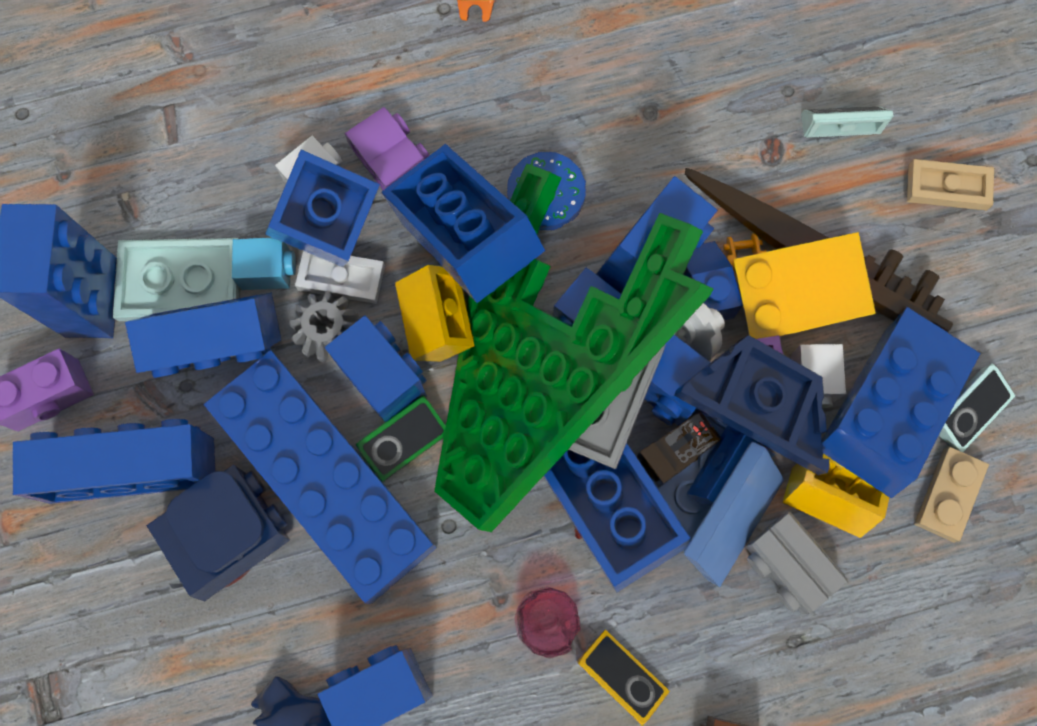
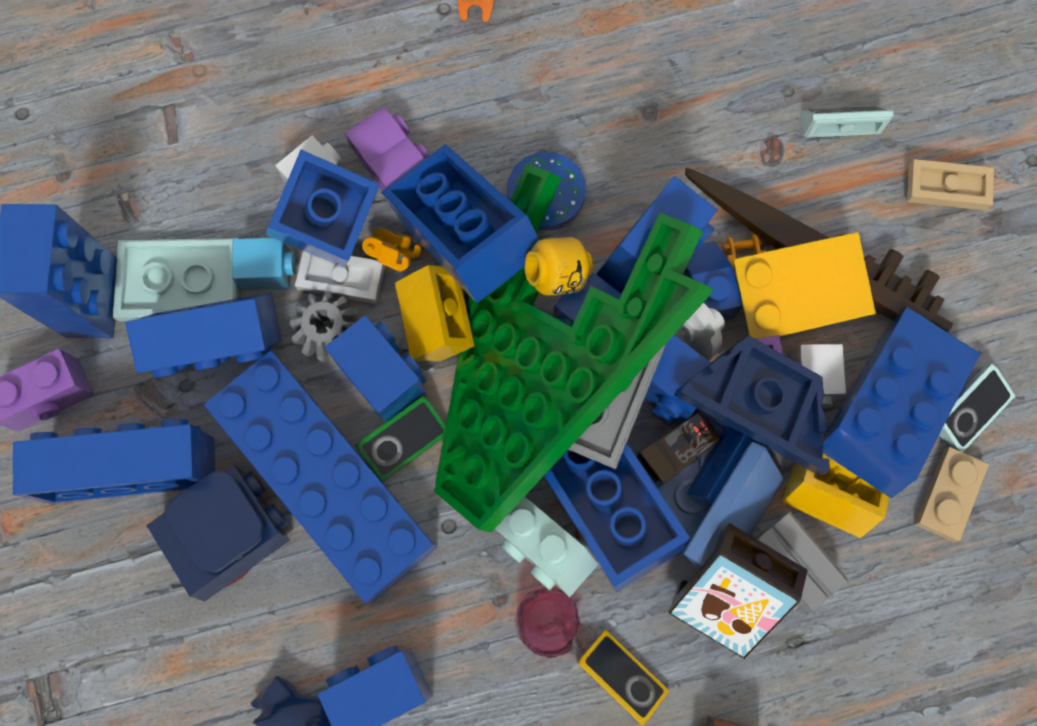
(388, 246): none -> light orange piece
(547, 546): none -> light aqua brick
(558, 266): none -> yellow head
(739, 592): none -> panel

